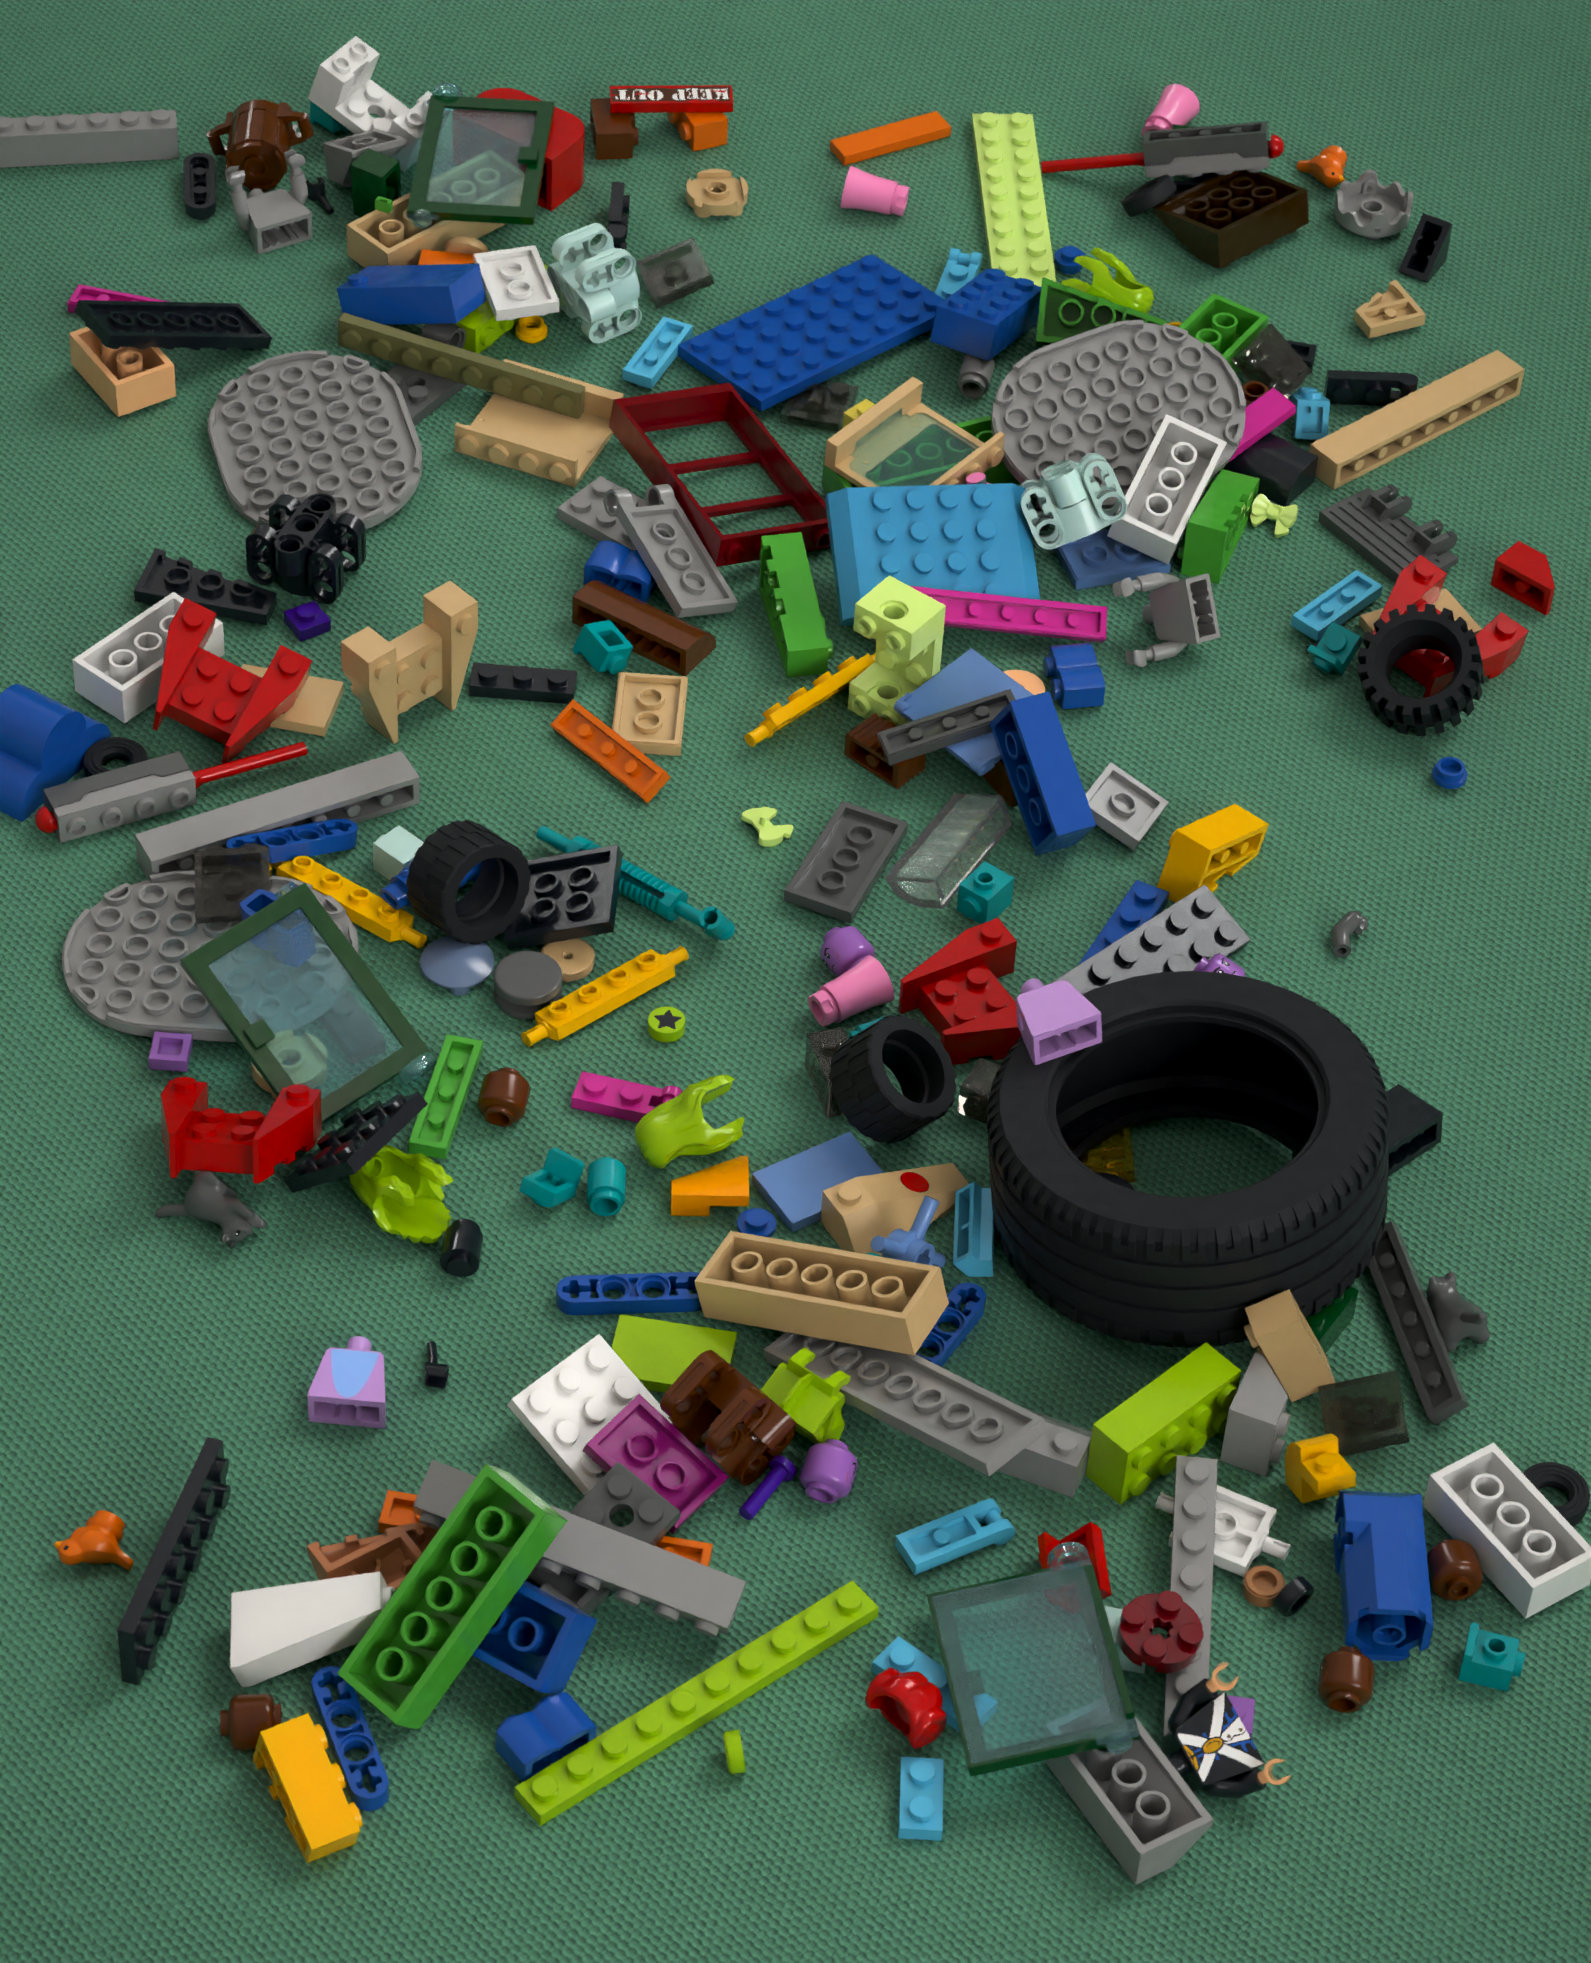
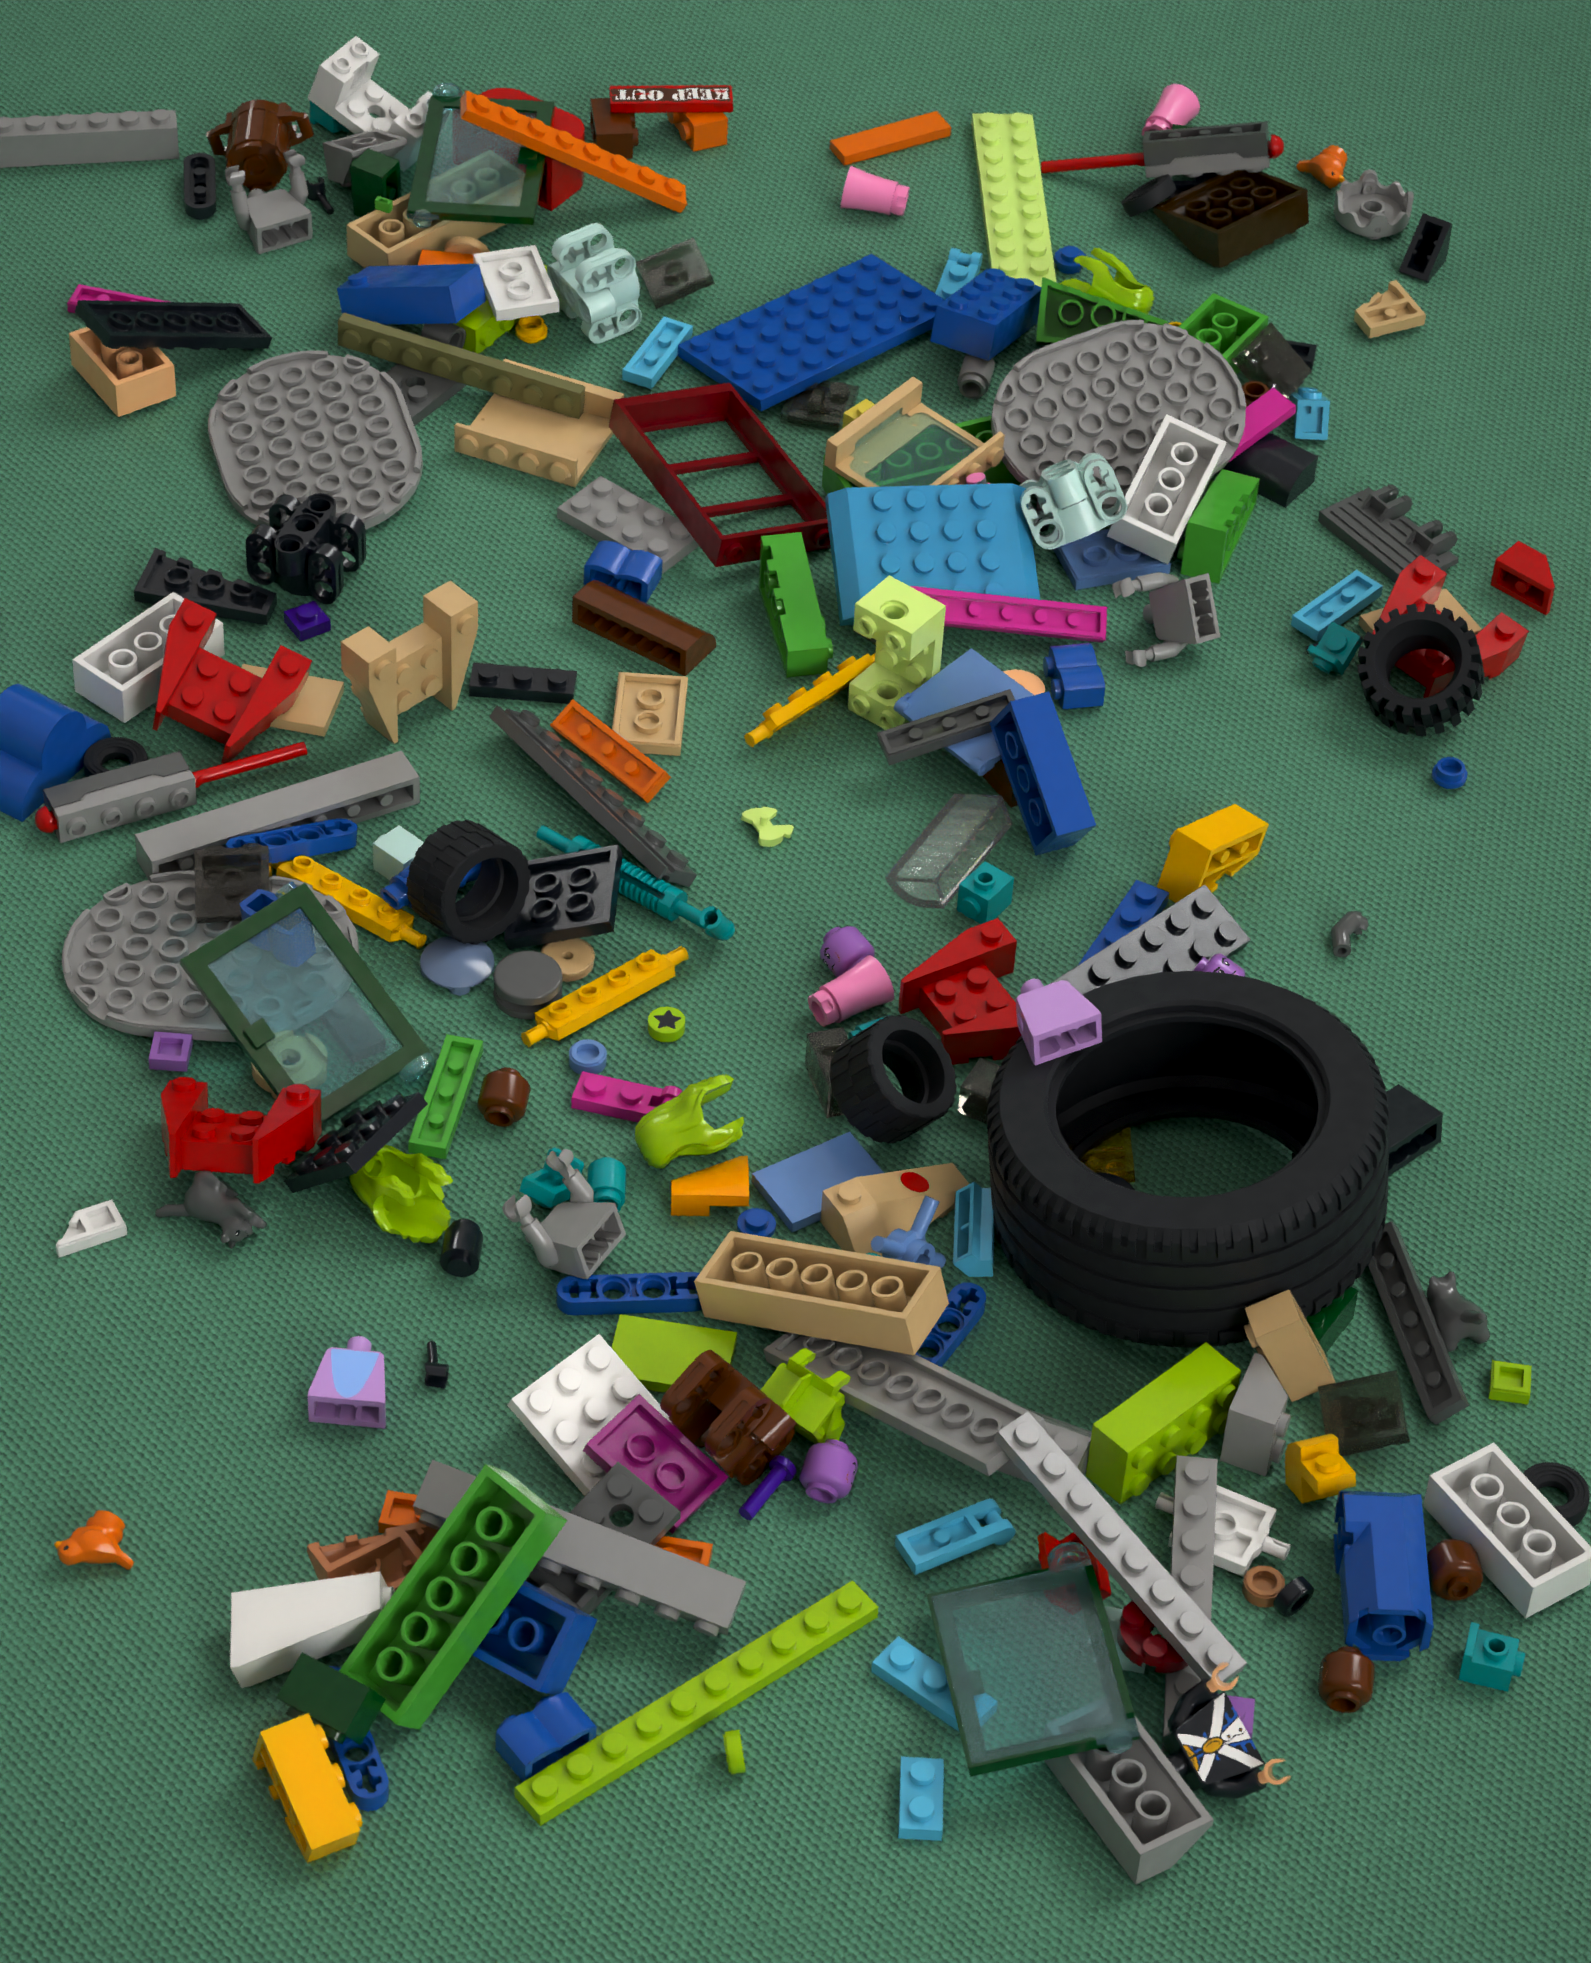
(92, 1227): none -> white tile
(172, 1561): black plate -> none
(247, 1718): reddish brown head -> none
(331, 1699): none -> dark green brick
(572, 151): none -> orange plate
(574, 1234): none -> light grey torso
(587, 1056): none -> medium blue tile
(588, 791): none -> dark grey plate
(603, 646): teal brick -> none
(617, 221): black hinge -> none
(672, 551): light grey hinge -> none
(704, 200): tan plate -> none
(846, 862): dark grey plate -> none
(864, 749): reddish brown brick -> none
(908, 1704): red hair -> none
(1118, 1549): none -> light grey plate
(1124, 805): light grey hinge -> none
(1264, 509): yellowish green piece -> none
(1367, 387): black plate -> none
(1416, 418): tan brick -> none
(1510, 1382): none -> lime tile

